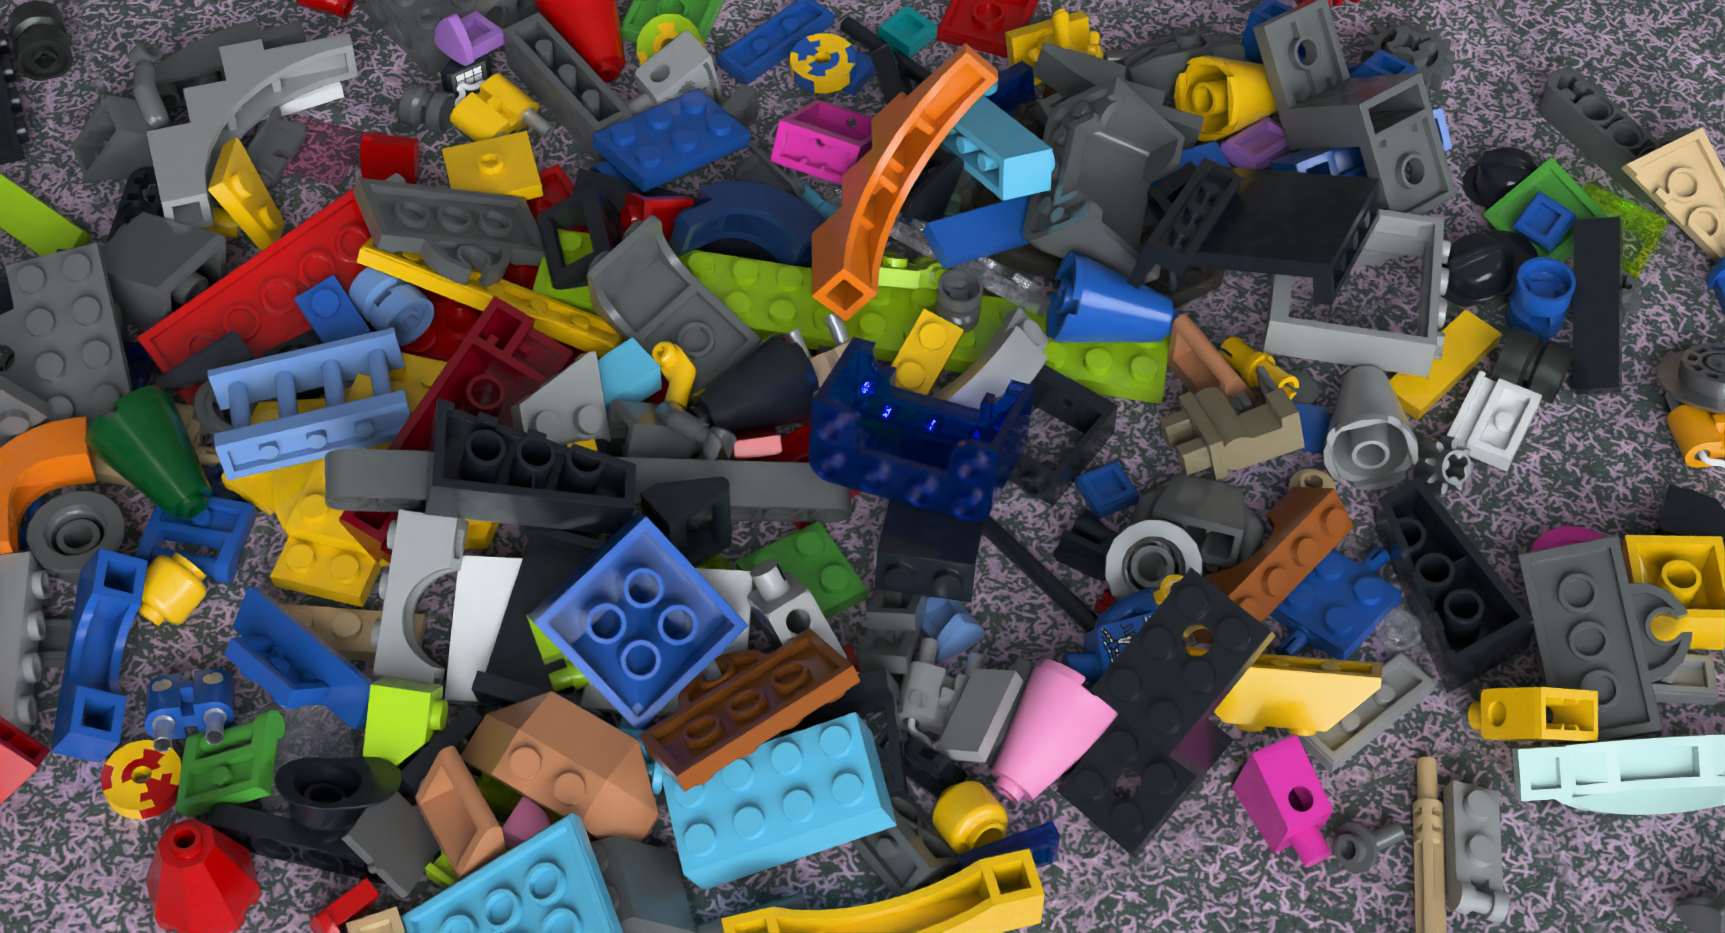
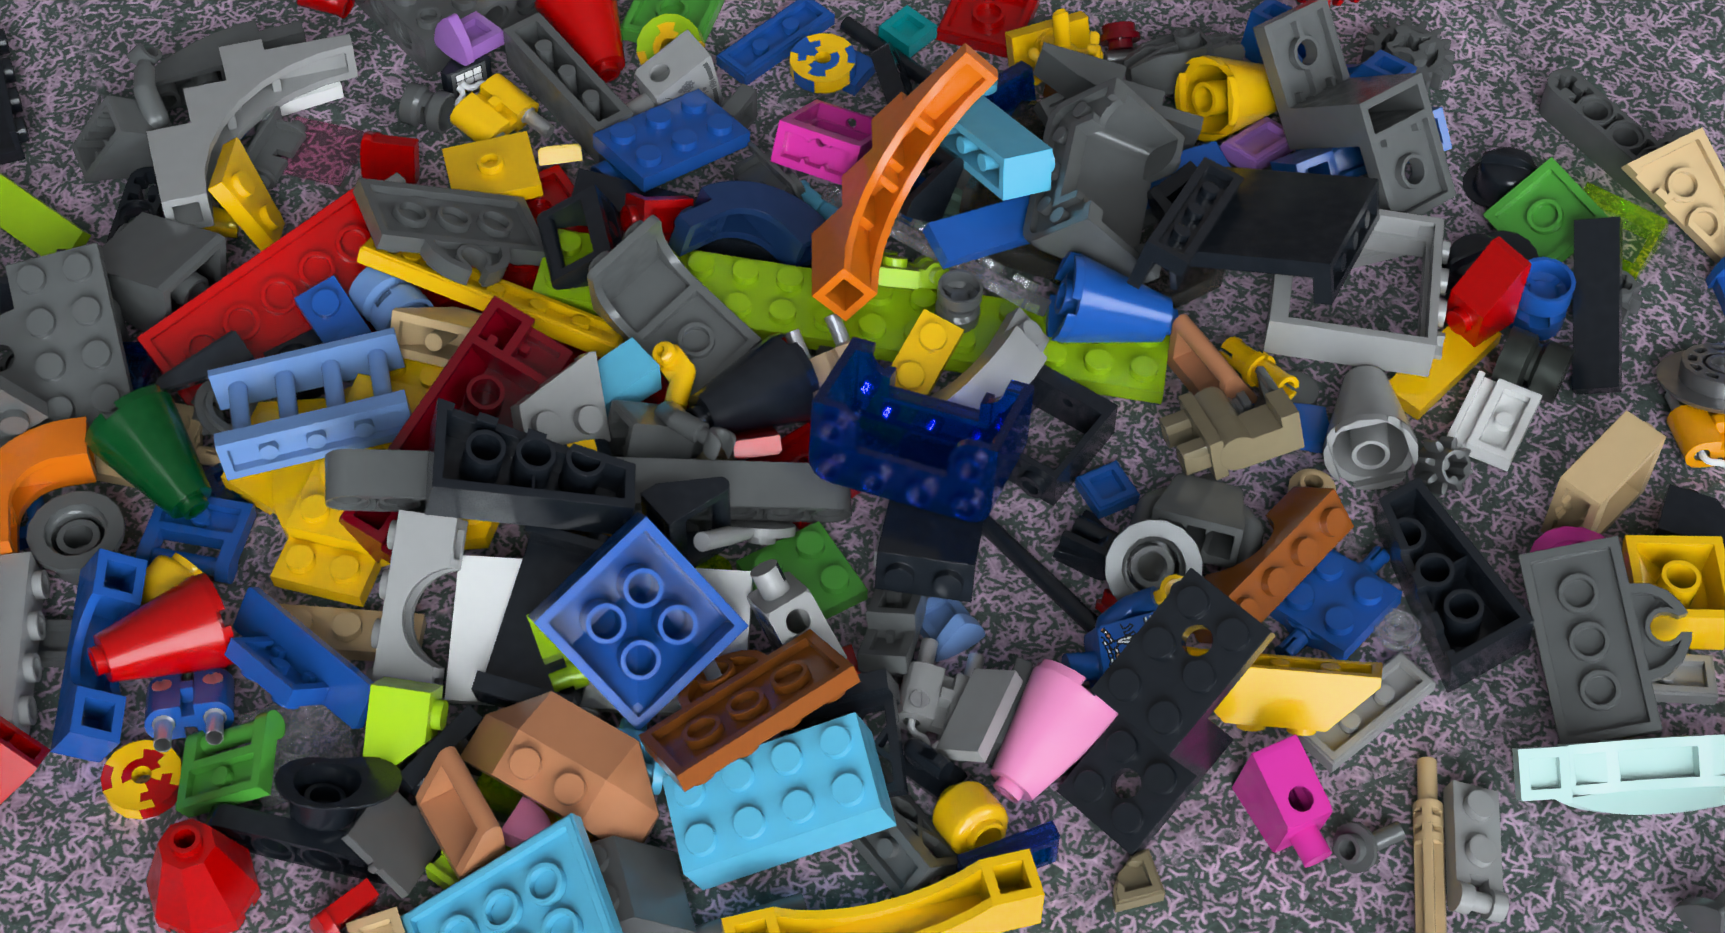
(40, 40): pearl dark grey wheel -> none
(166, 636): none -> red cone
(431, 332): none -> tan slope
(559, 154): none -> yellow tile
(753, 531): none -> light grey piece
(1119, 35): none -> dark red plate
(1137, 883): none -> dark tan tile
(1488, 293): none -> red slope
(1521, 714): yellow torso -> none
(1544, 222): blue tile -> none
(1606, 477): none -> tan window

